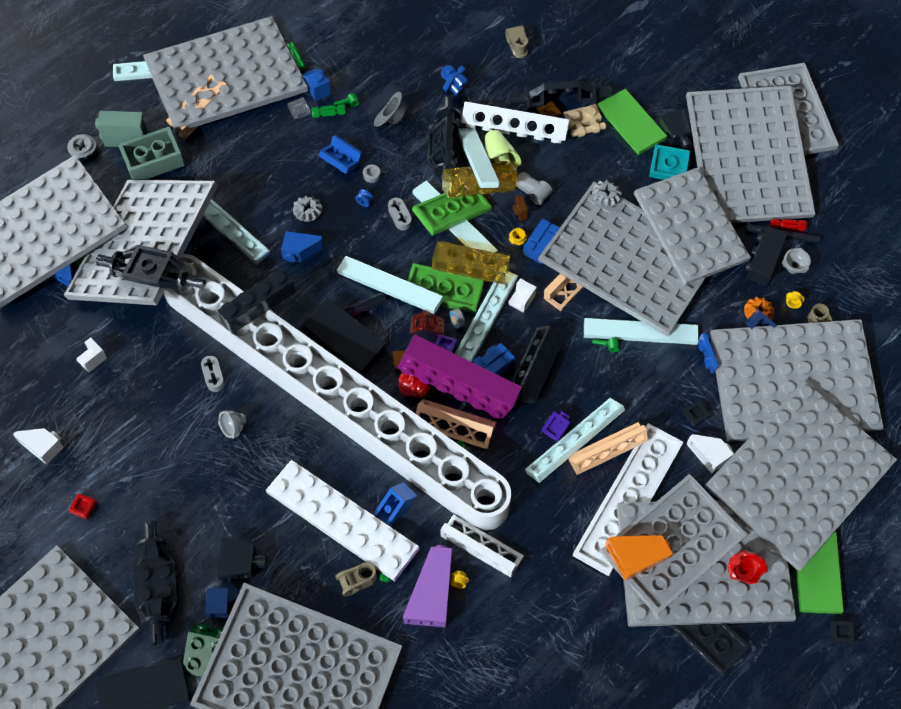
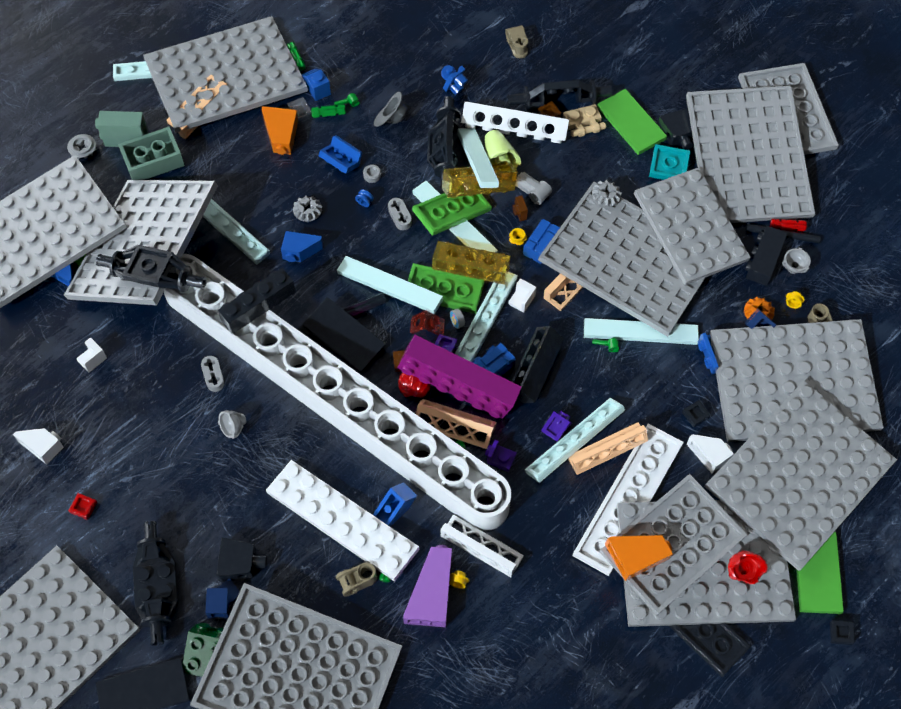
(281, 128): none -> orange slope
(500, 456): none -> dark purple bracket

